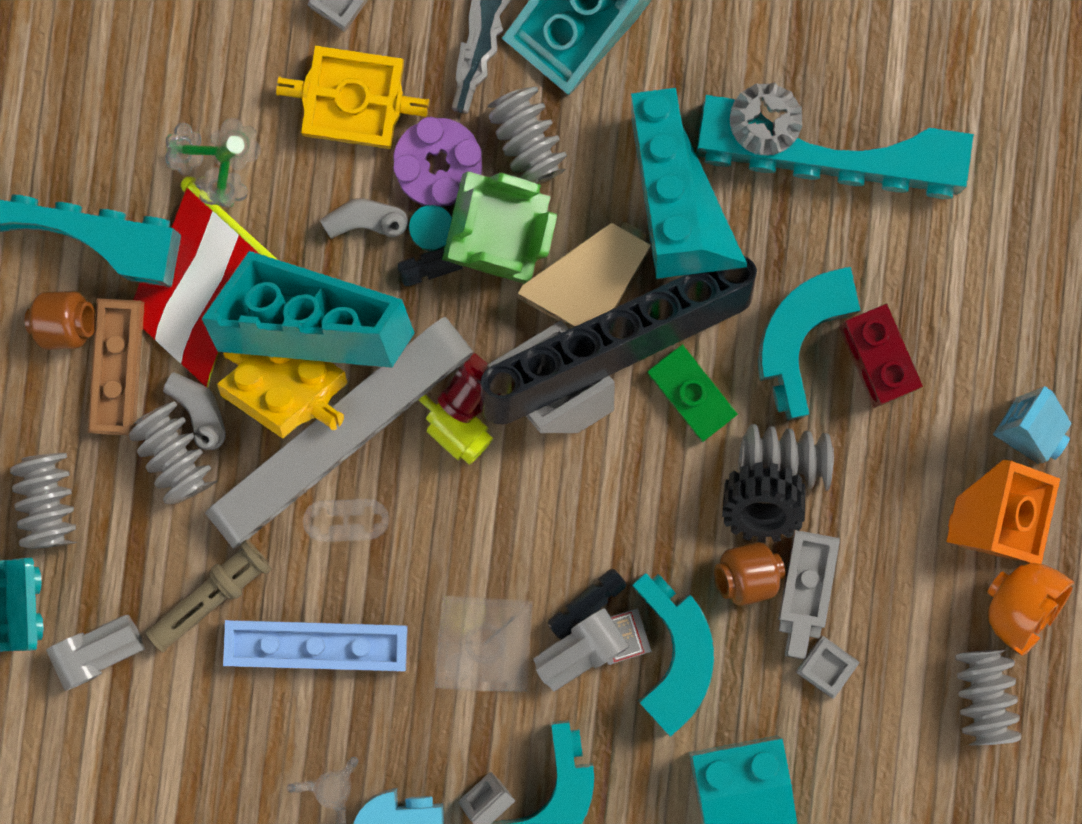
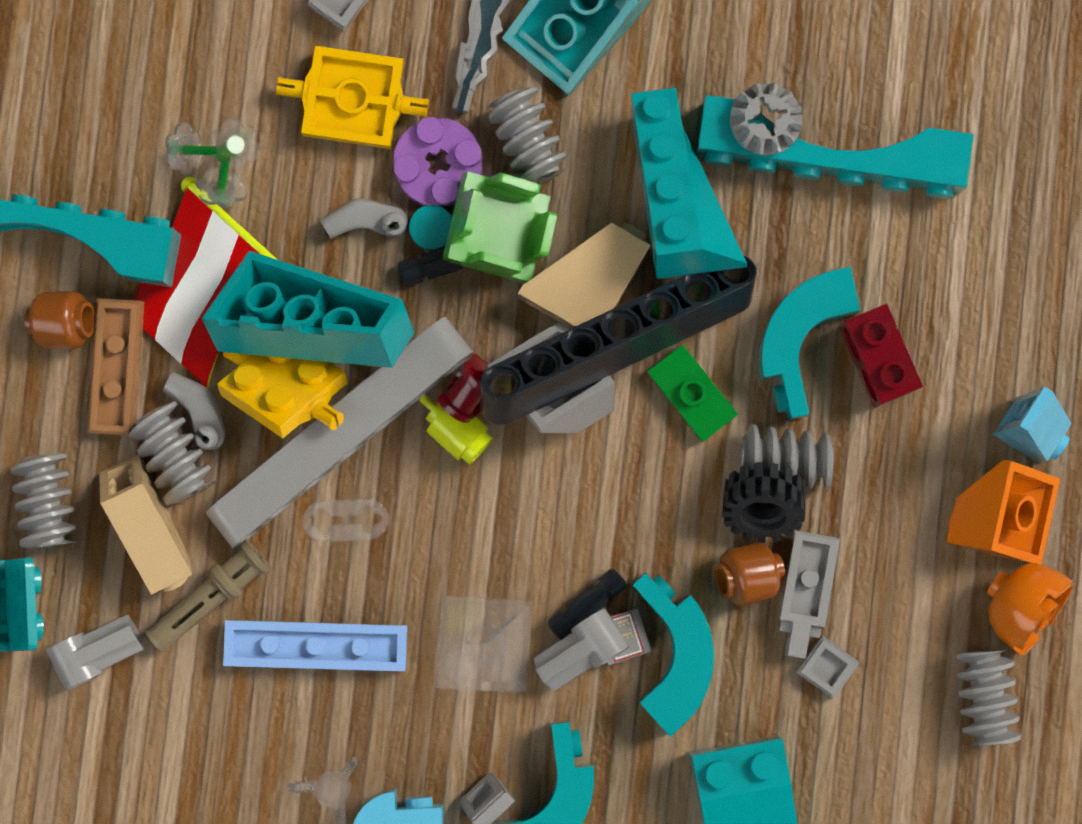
(144, 525): none -> tan slope

